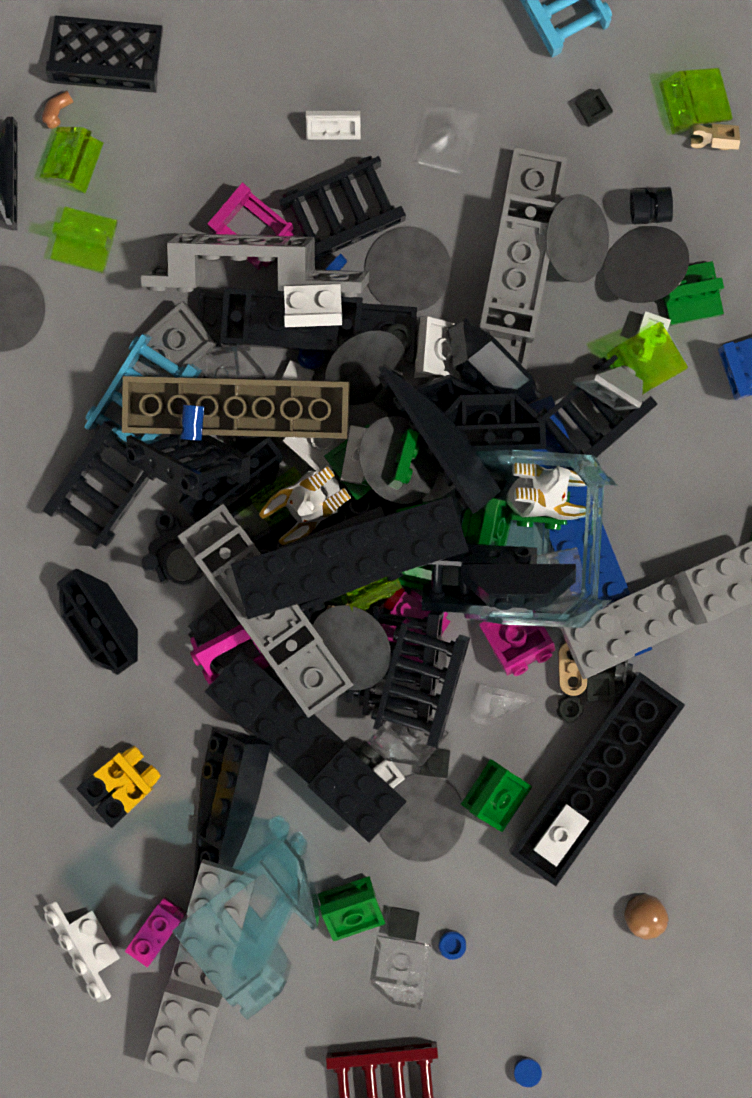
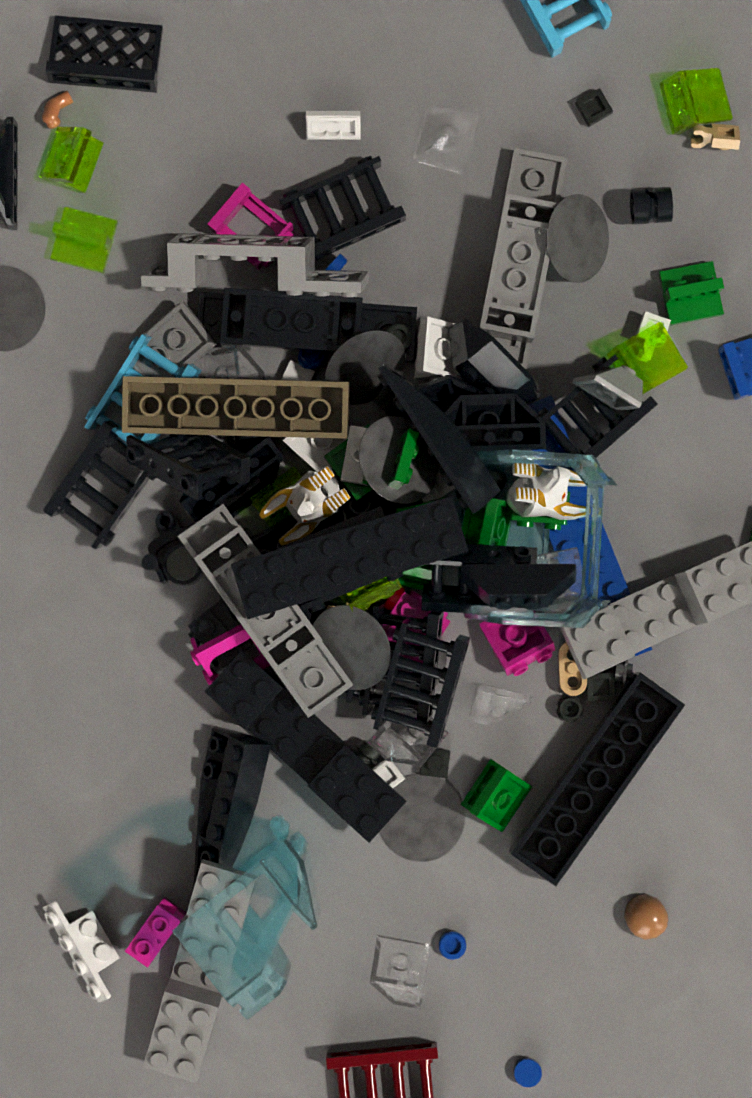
(98, 621): black wedge -> none
(127, 781): yellow hips -> none
(192, 422): blue piece -> none
(313, 305): white bracket -> none
(350, 909): green bracket -> none
(403, 924): pearl dark grey tile -> none
(408, 268): flat silver sticker -> none
(561, 835): white plate -> none
(646, 264): flat silver sticker -> none

